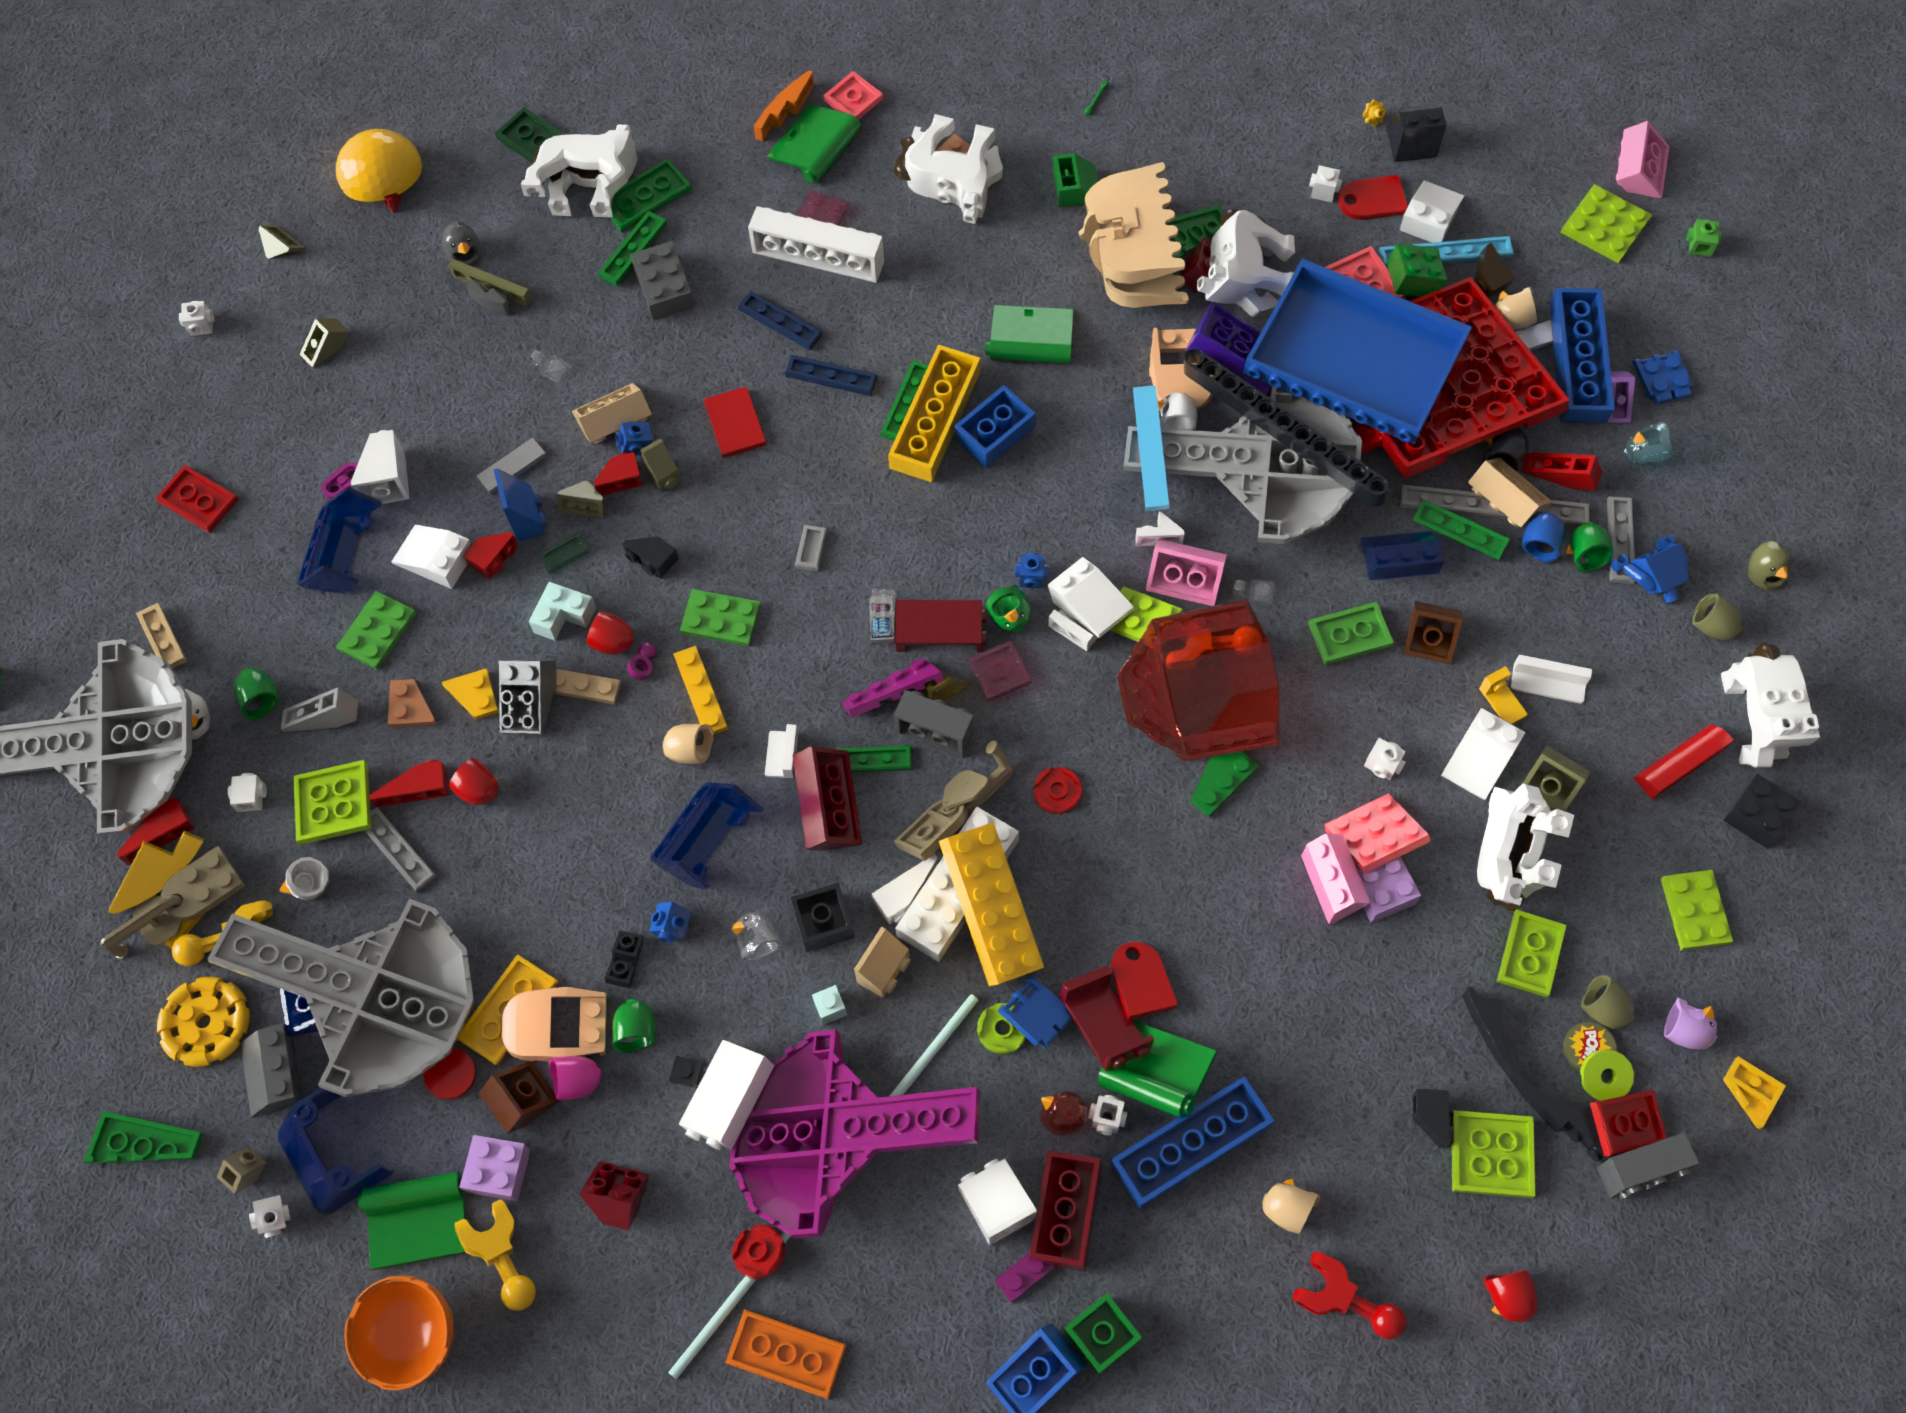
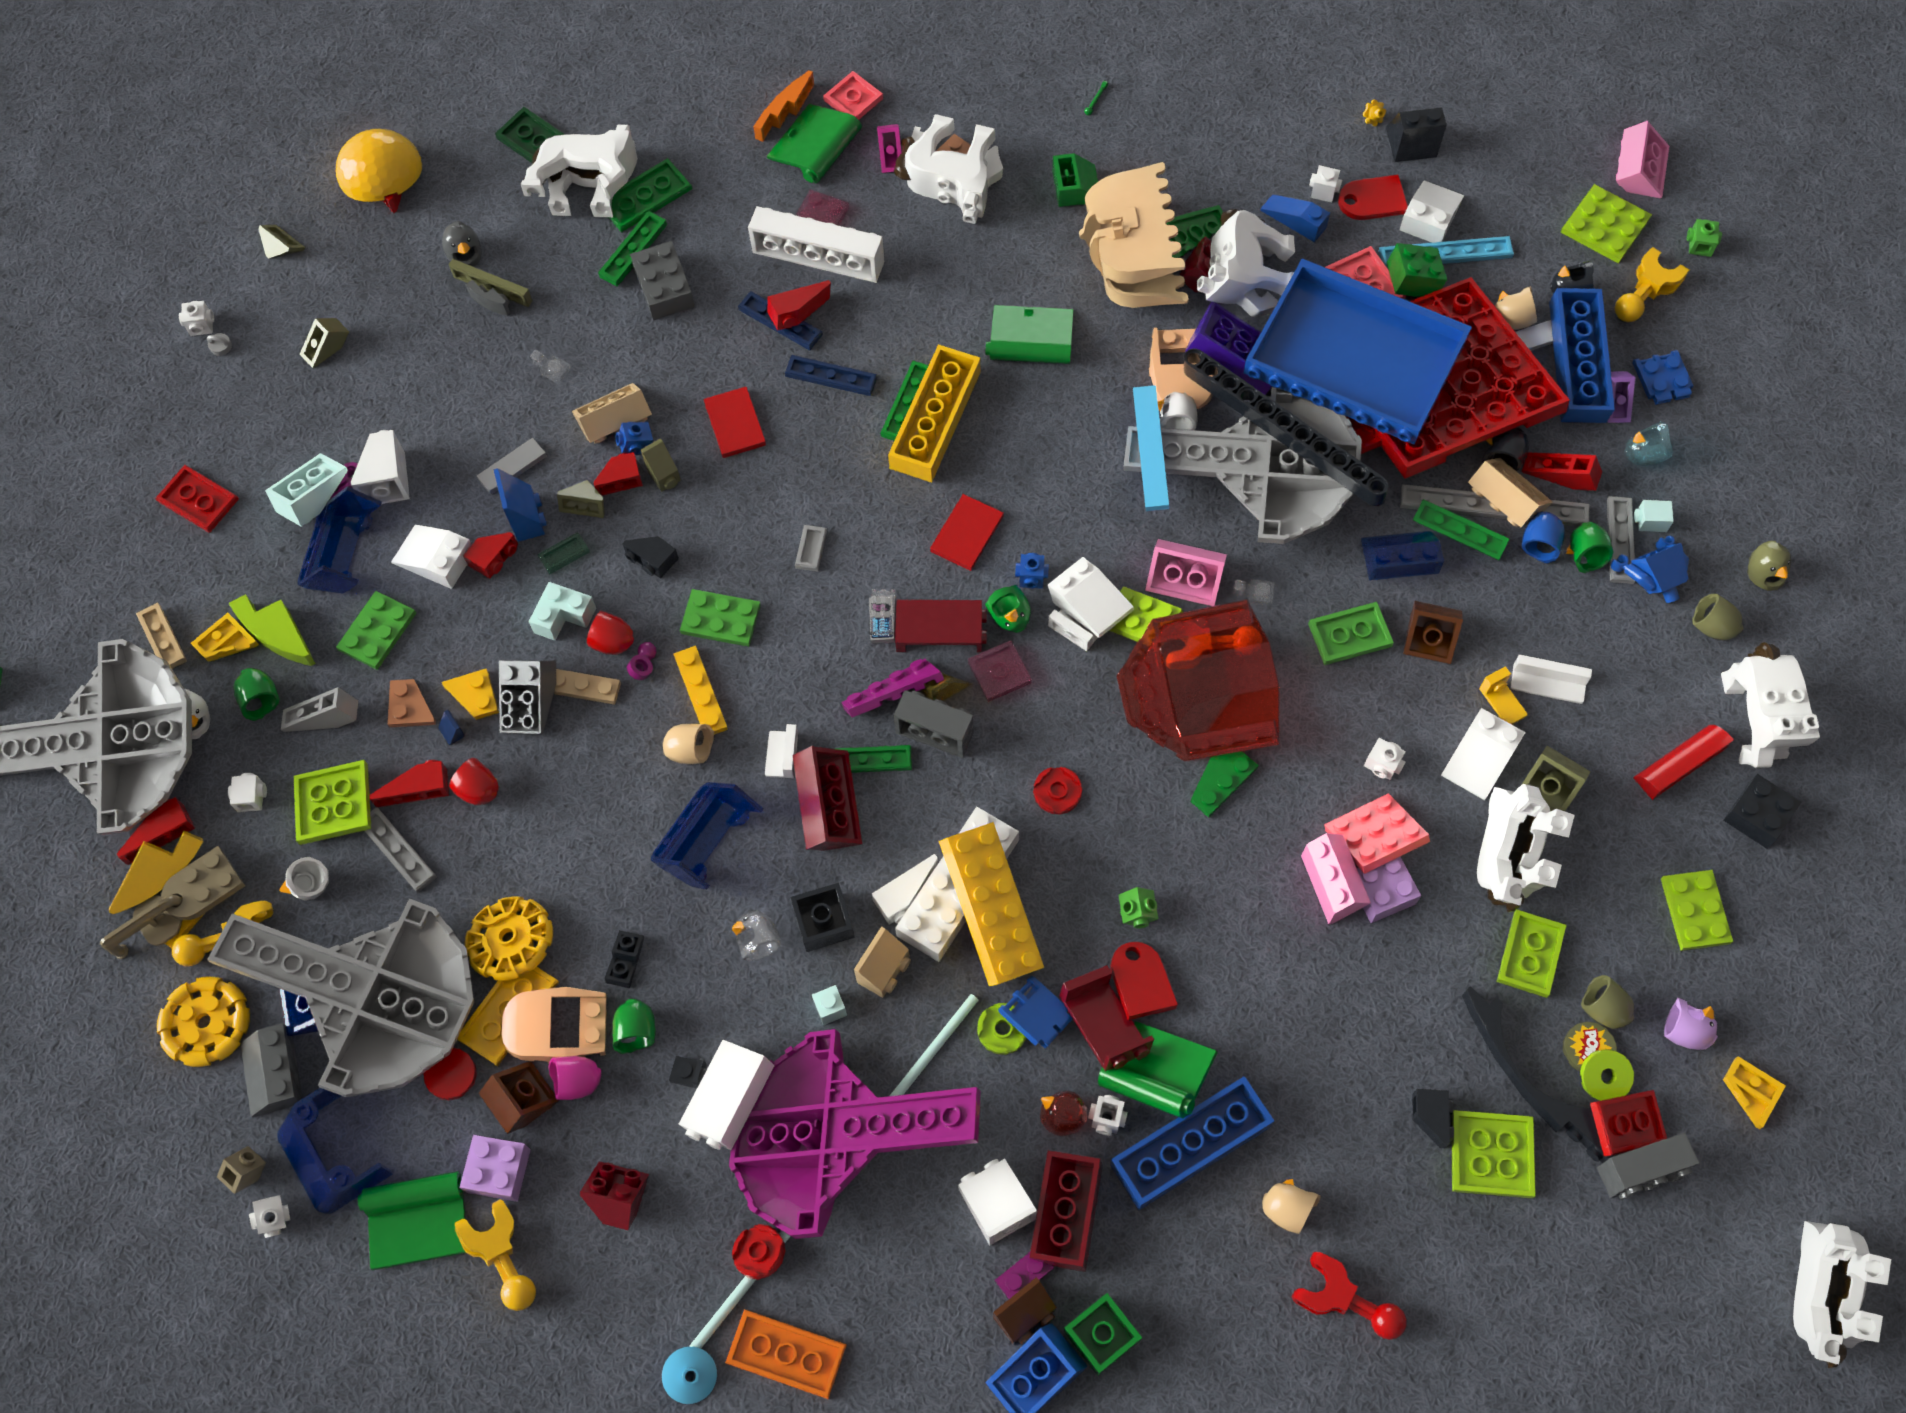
(138, 1140): green wing -> none
(219, 344): none -> light grey tile
(223, 639): none -> yellow wing
(273, 629): none -> lime slope
(306, 489): none -> light aqua slope
(399, 1332): orange piece -> none
(450, 728): none -> dark blue slope
(518, 946): none -> yellow plate
(670, 921): blue brick -> none
(679, 1364): none -> medium azure dish
(796, 305): none -> red slope
(889, 146): none -> dark pink slope
(959, 801): dark tan plate -> none
(966, 532): none -> red tile
(994, 426): blue brick -> none
(1025, 1312): none -> reddish brown slope
(1138, 907): none -> bright green brick
(1166, 530): white slope -> none
(1298, 215): none -> blue slope
(1491, 272): dark brown slope -> none
(1513, 1295): red piece -> none
(1575, 276): none -> black piece
(1652, 281): none -> yellow piece
(1654, 516): none -> light aqua brick
(1832, 1290): none -> white piece

